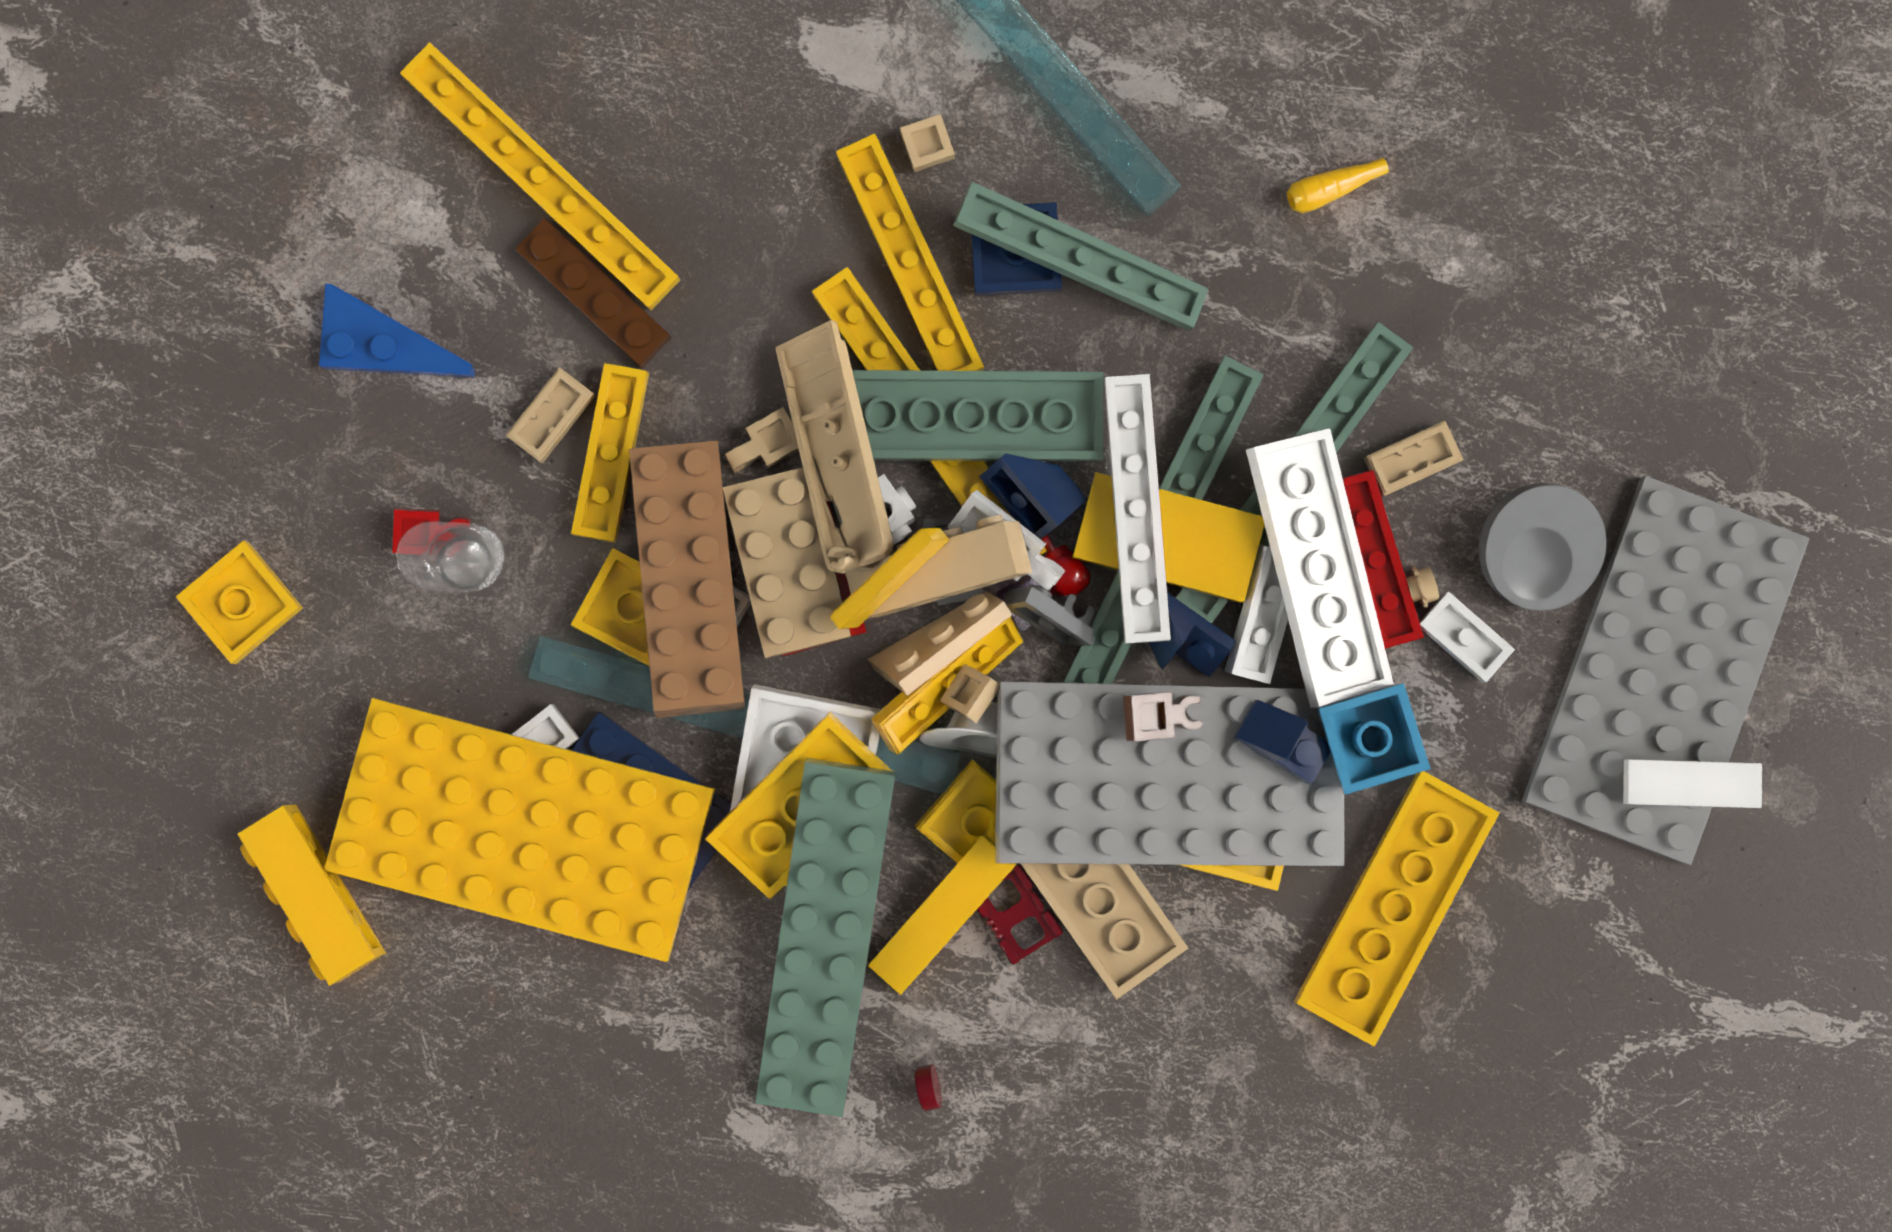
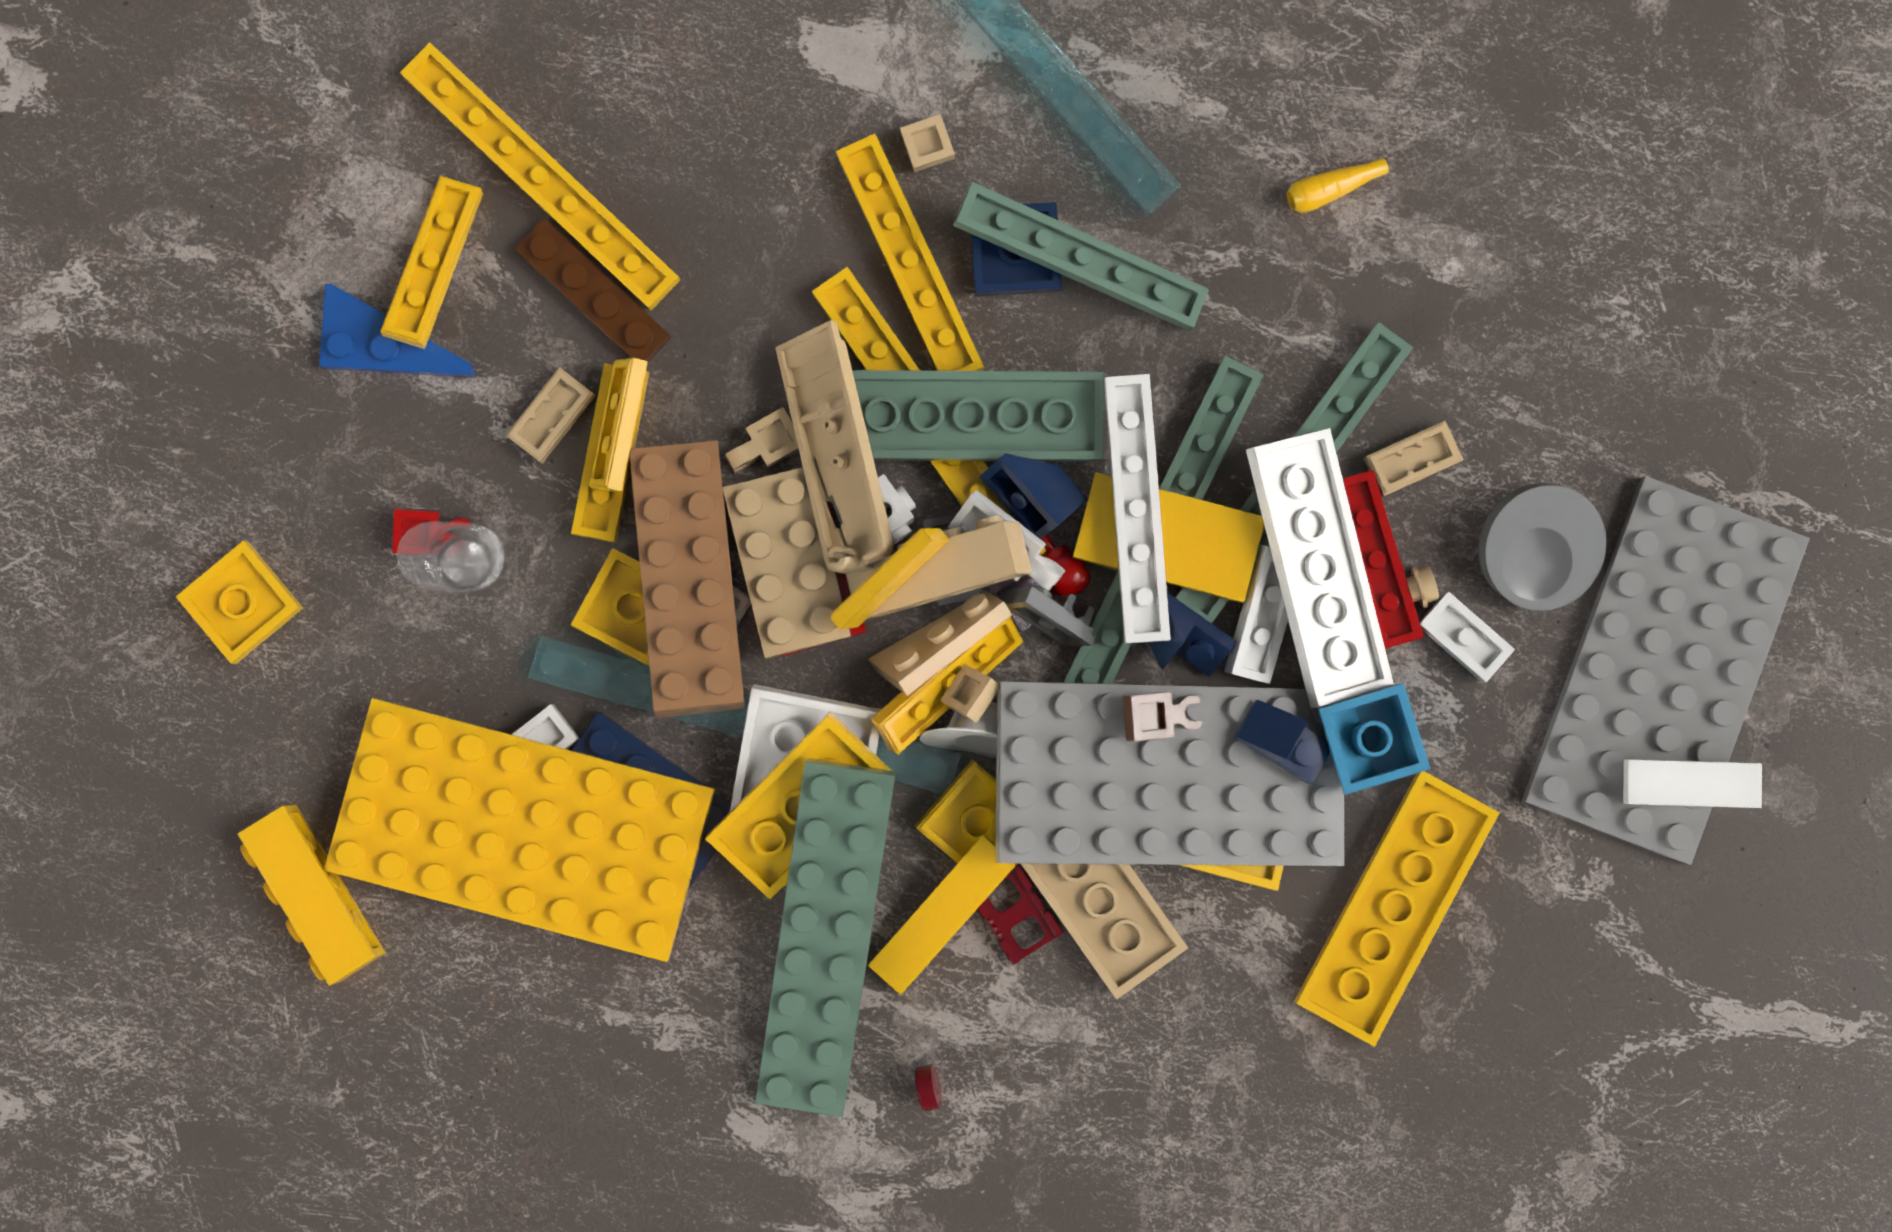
(432, 262): none -> yellow tile
(618, 424): none -> yellow tile

